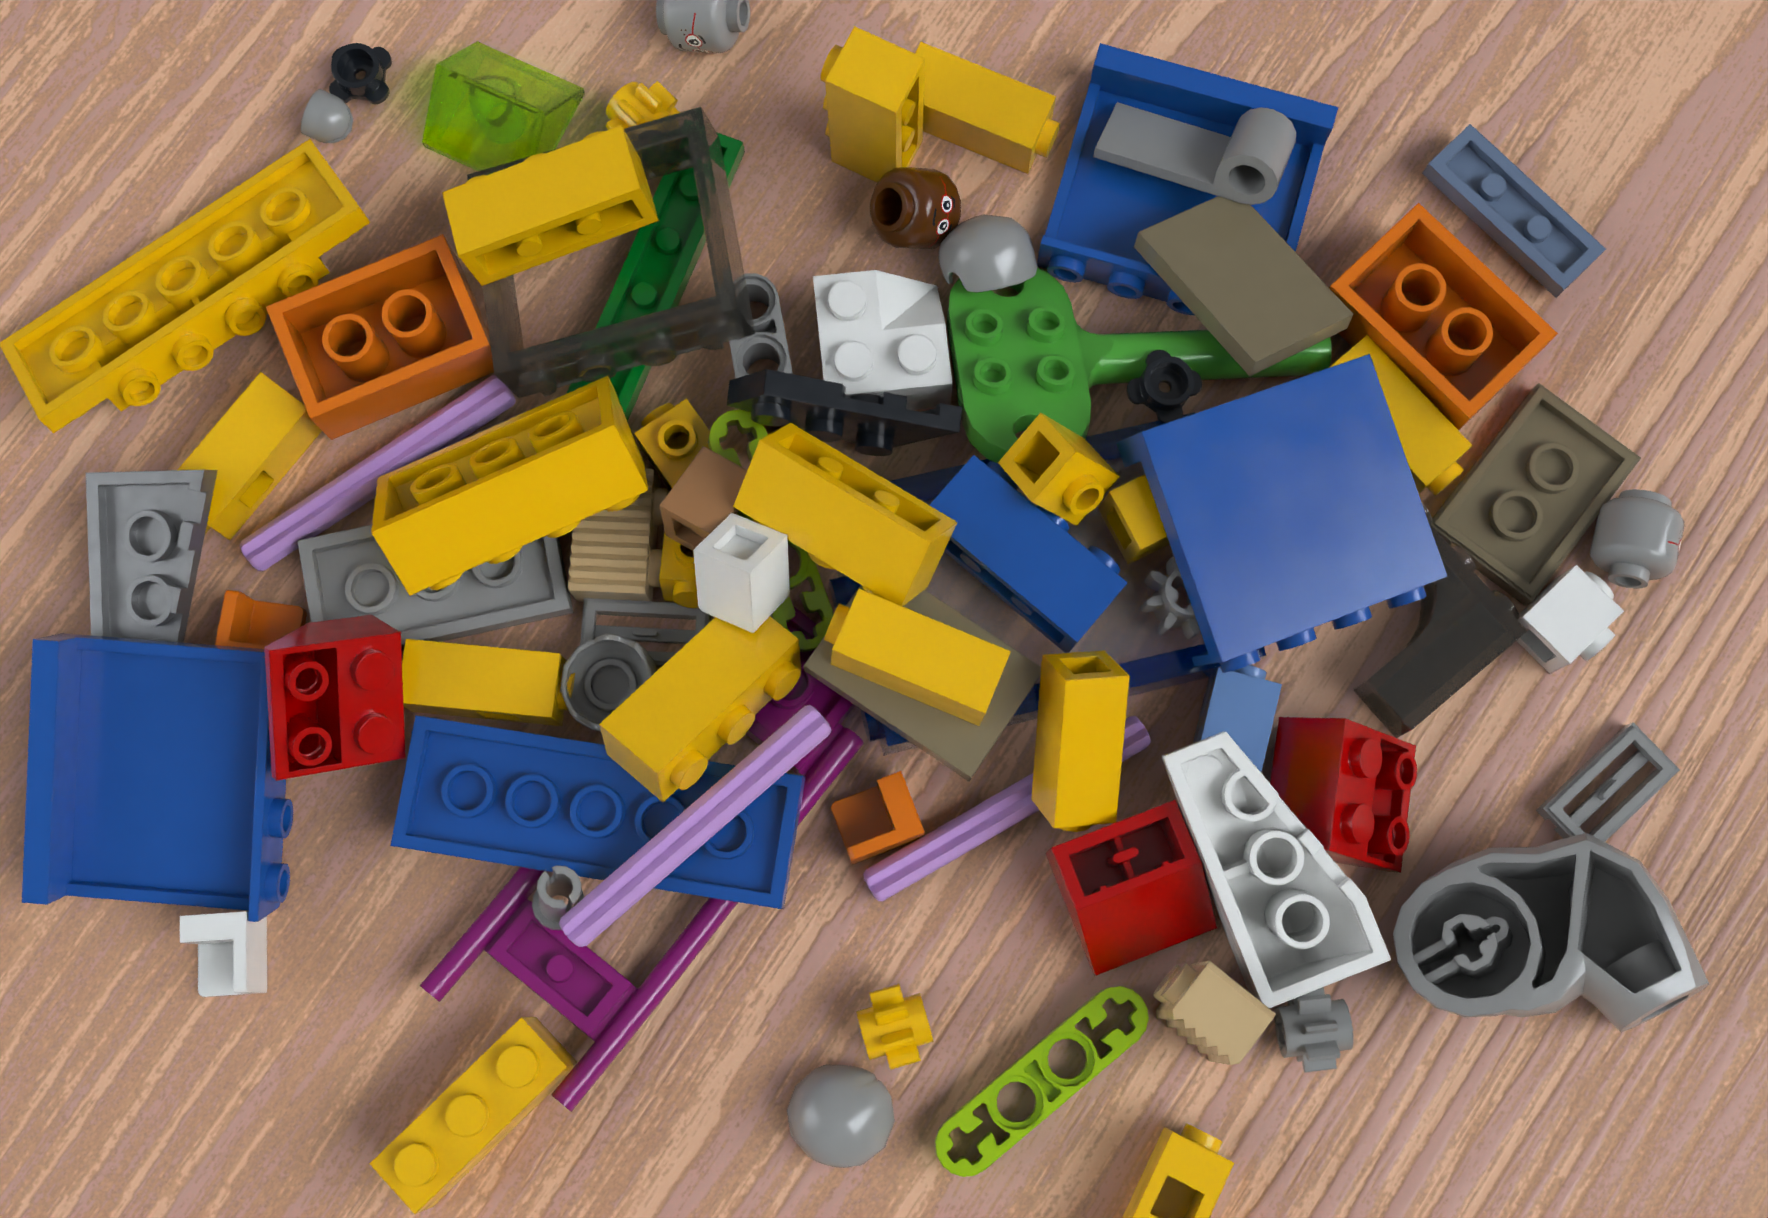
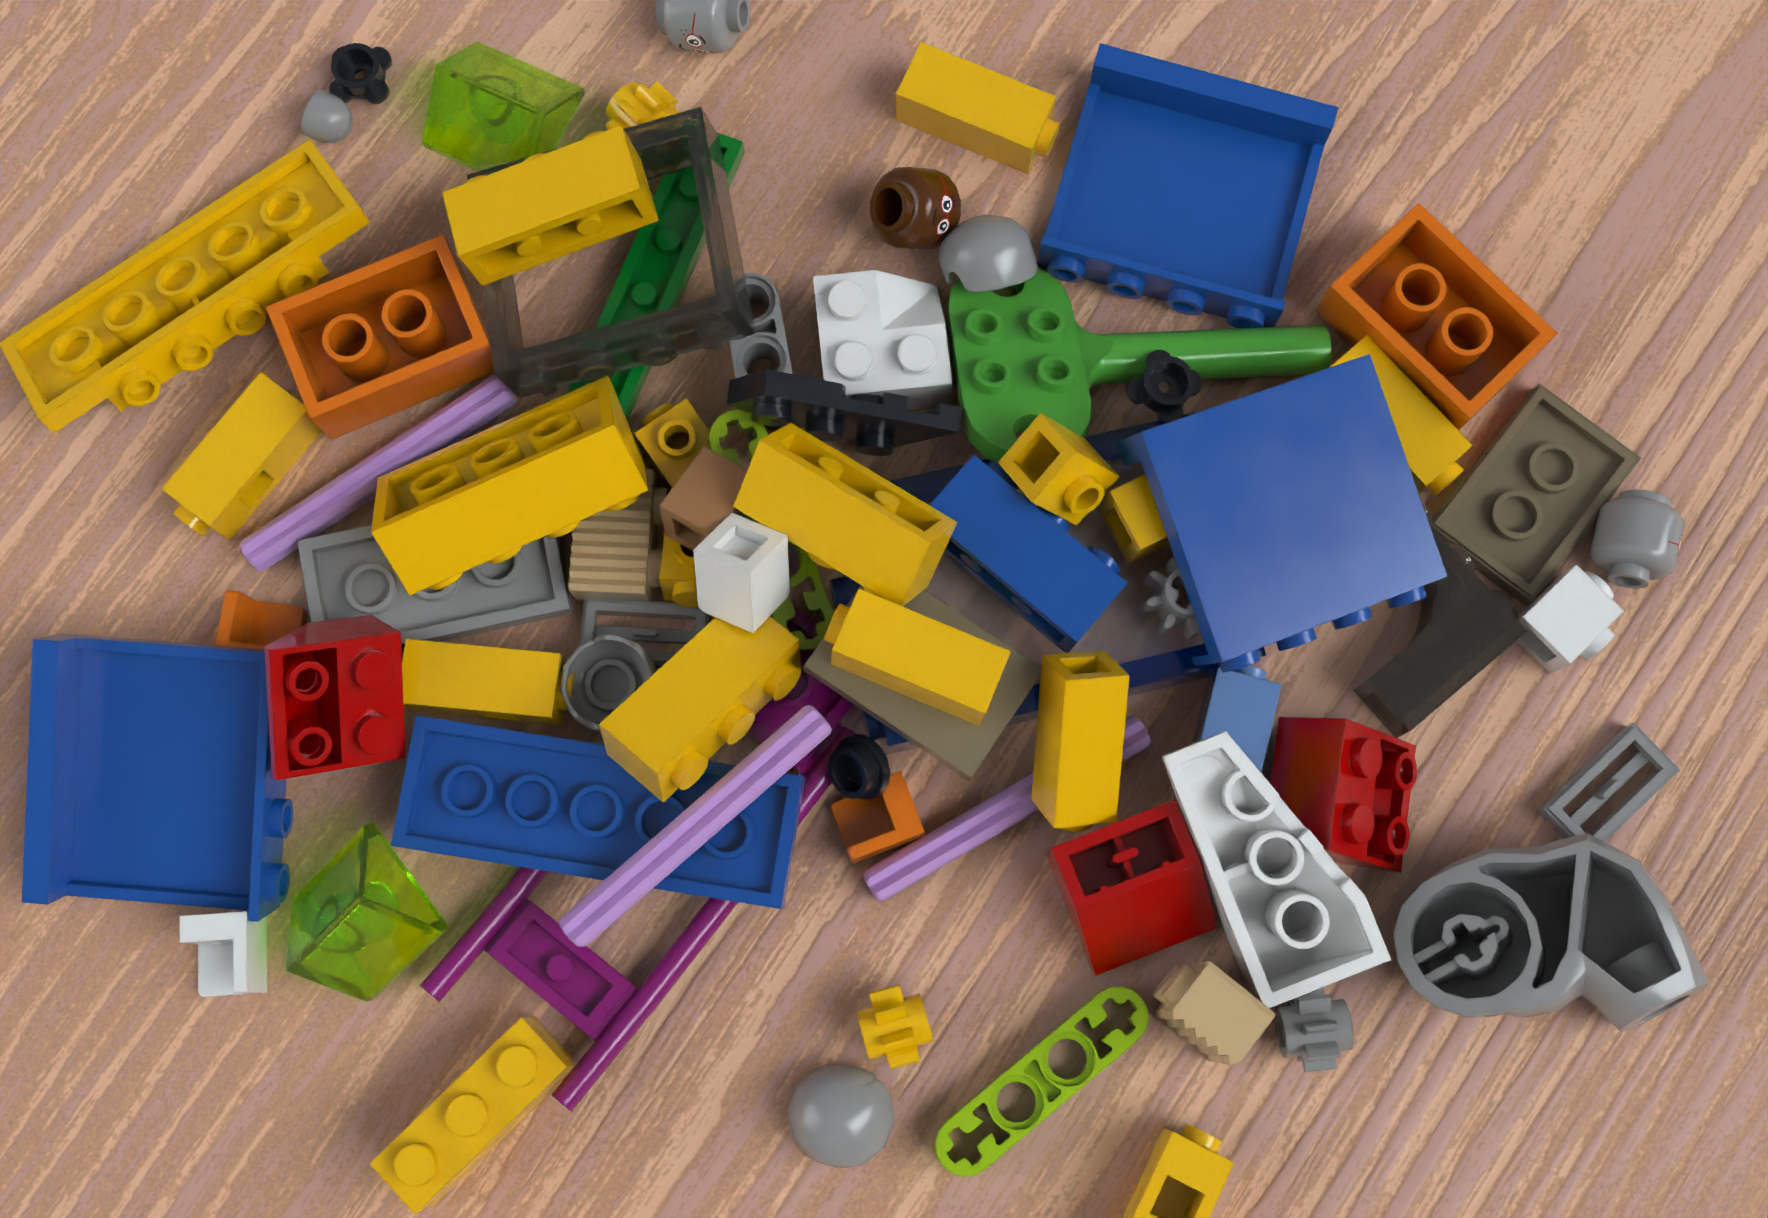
(145, 550): flat silver wing -> none
(361, 919): none -> clear neon green slope
(563, 883): light grey pin -> none
(859, 767): none -> black plate
(873, 104): yellow brick -> none
(1233, 167): light grey door -> none
(1243, 282): dark tan tile -> none
(1513, 210): sand blue plate -> none

